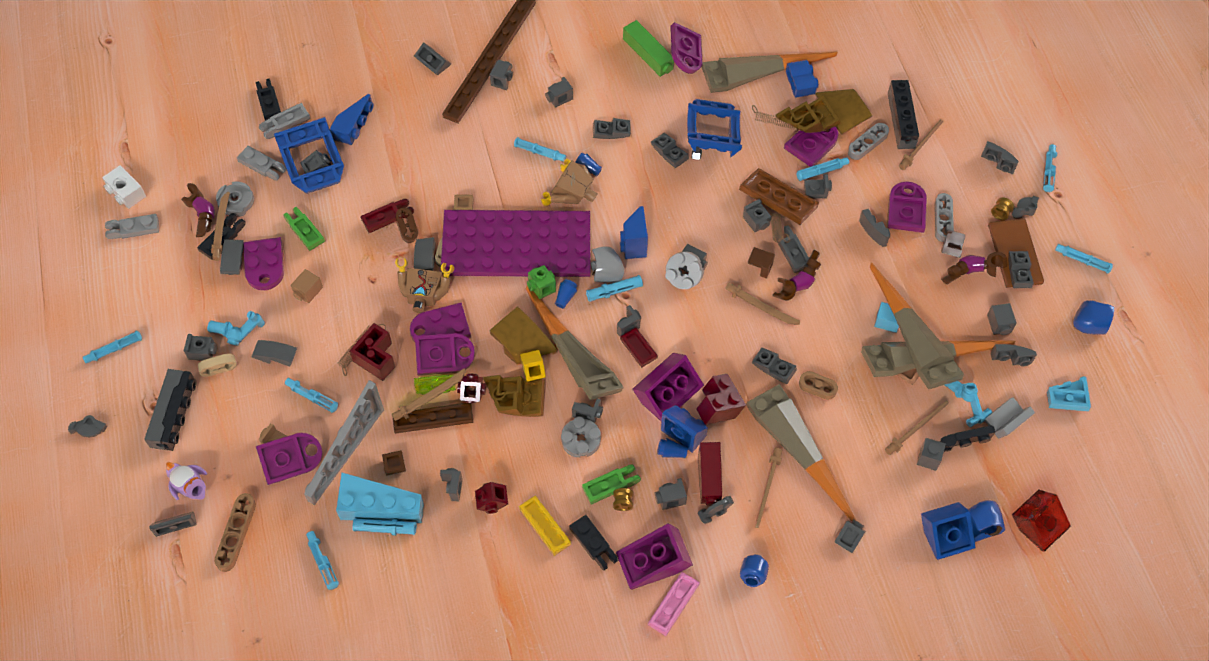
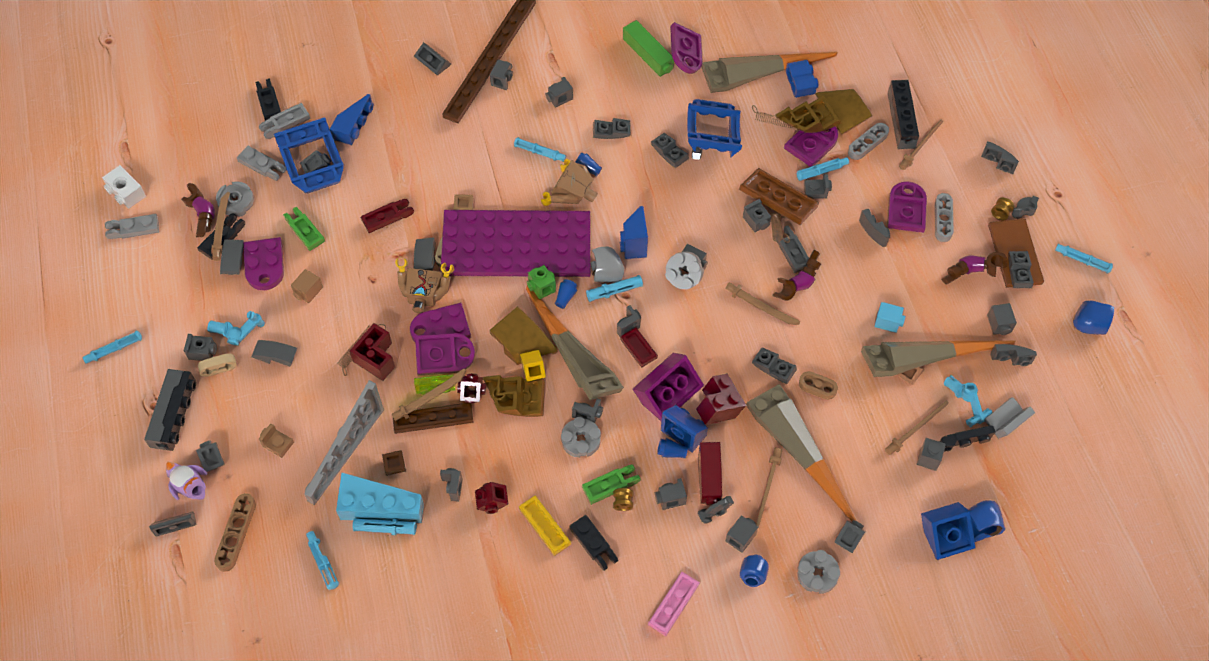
(87, 427): dark grey piece -> none
(210, 456): none -> dark grey bracket
(288, 457): magenta plate -> none
(312, 395): medium azure piece -> none
(410, 223): reddish brown beam -> none
(654, 557): magenta slope -> none
(742, 533): none -> dark grey brick
(762, 260): reddish brown panel -> none
(820, 560): none -> light grey plate
(931, 358): dark tan plate -> none
(953, 243): panel -> none
(1042, 519): clear red slope -> none
(1050, 170): medium azure piece -> none
(1070, 396): medium azure wing -> none

